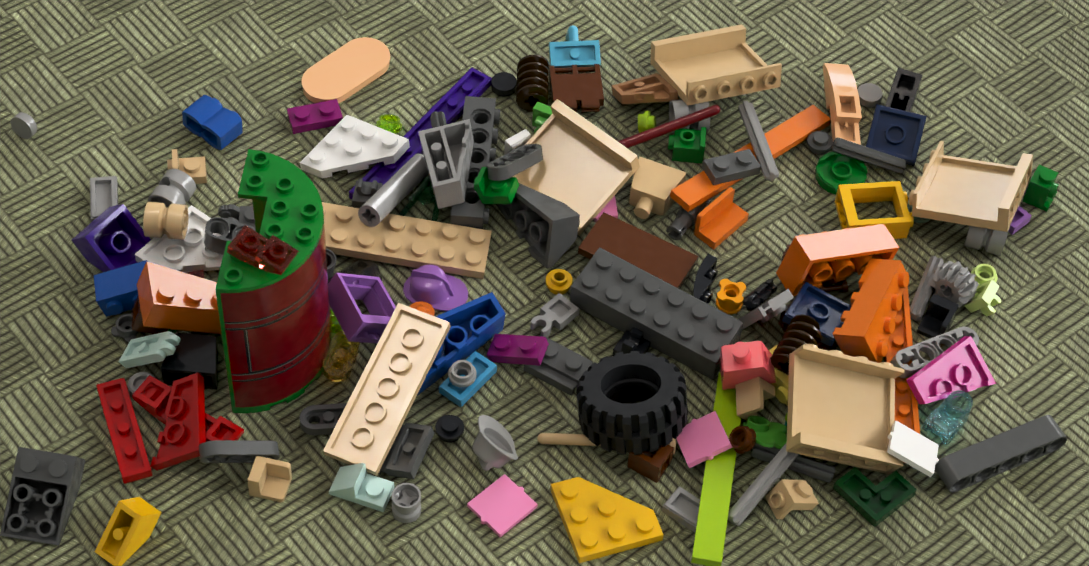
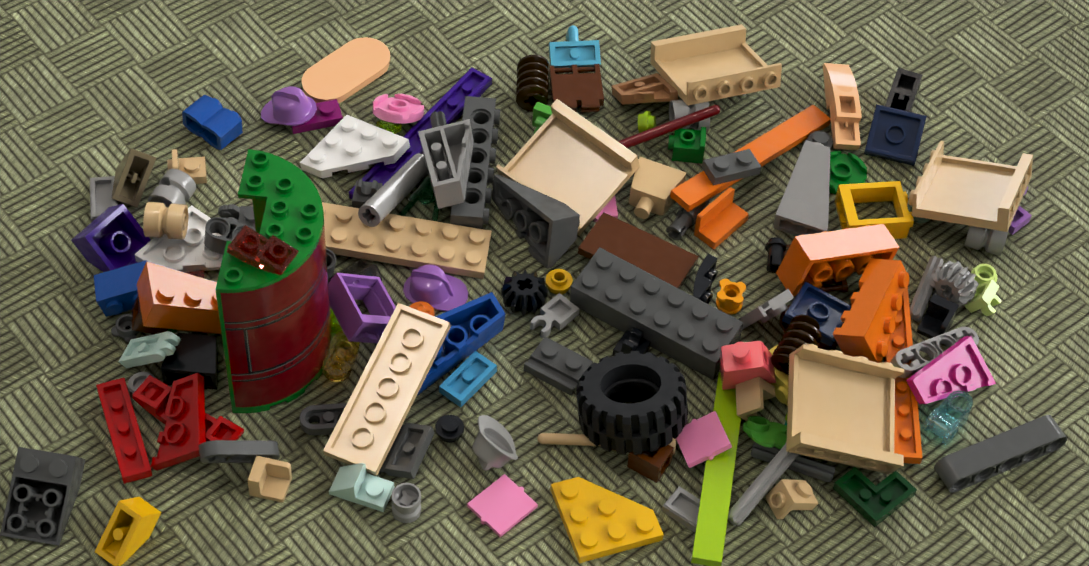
(23, 125): light grey tile -> none
(132, 177): none -> dark tan slope
(289, 107): none -> medium lavender piece
(398, 109): none -> bright pink tile
(462, 367): light grey plate -> none
(495, 191): green bracket -> none
(503, 84): black tile -> none
(514, 162): dark grey beam -> none
(516, 141): white tile -> none
(517, 349): magenta plate -> none
(524, 292): none -> black gear
(742, 439): reddish brown plate -> none
(758, 141): light grey axle -> none
(760, 295): black axle -> none
(775, 249): none -> black pin
(806, 197): none -> light grey slope
(869, 95): light grey tile -> none
(869, 155): dark grey axle -> none
(913, 448): white piece -> none
(1042, 188): green brick -> none

